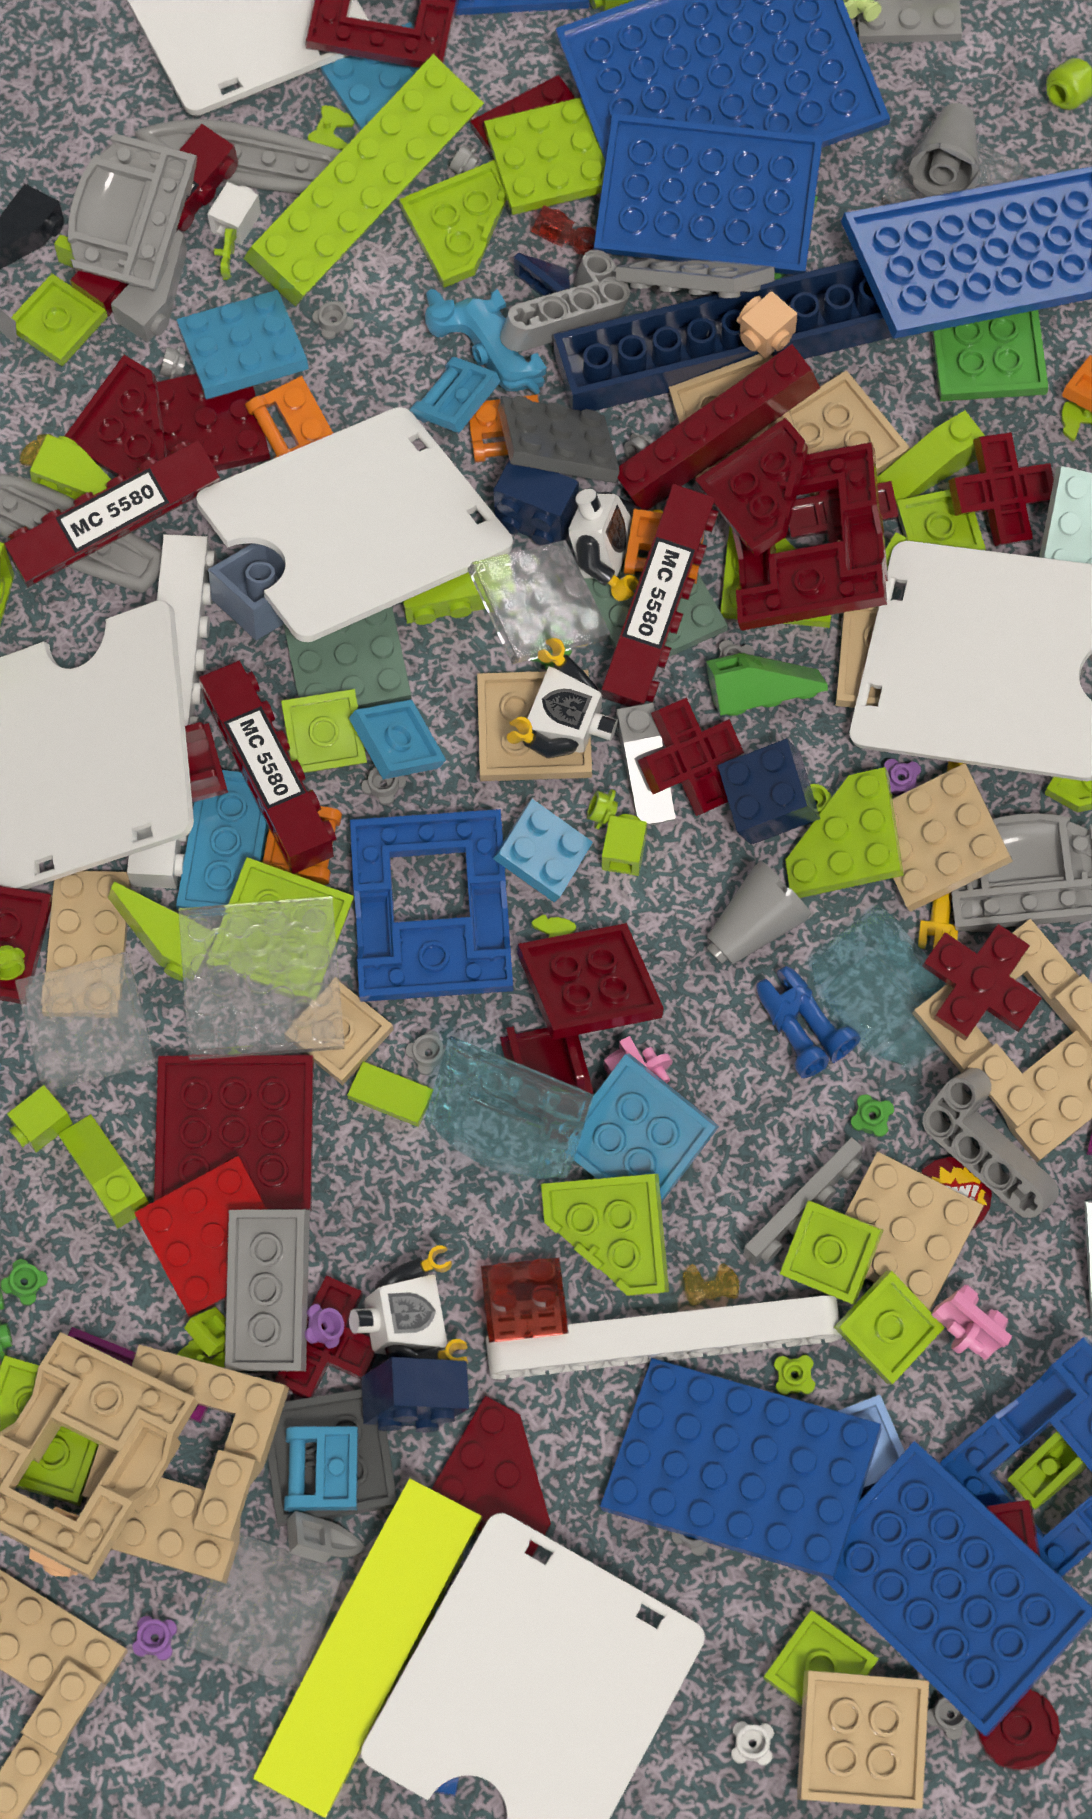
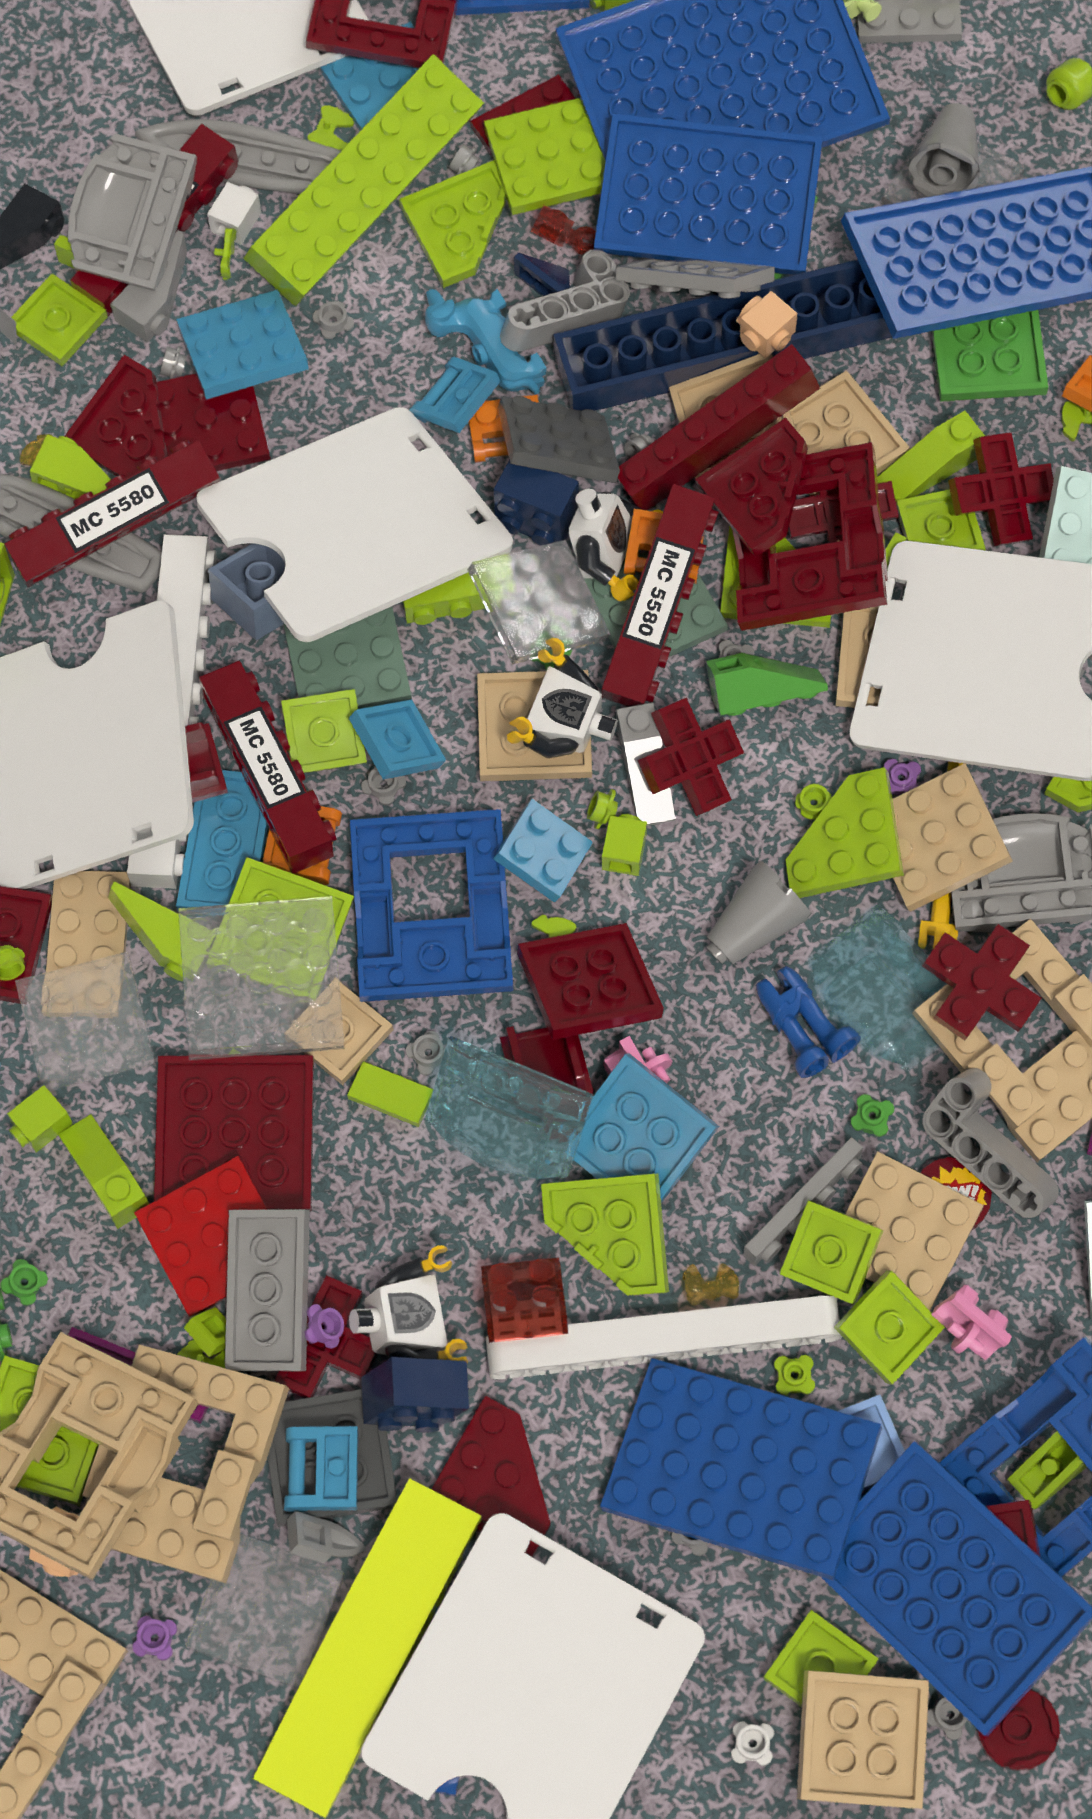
(298, 412): orange plate -> none
(768, 791): dark blue brick -> none

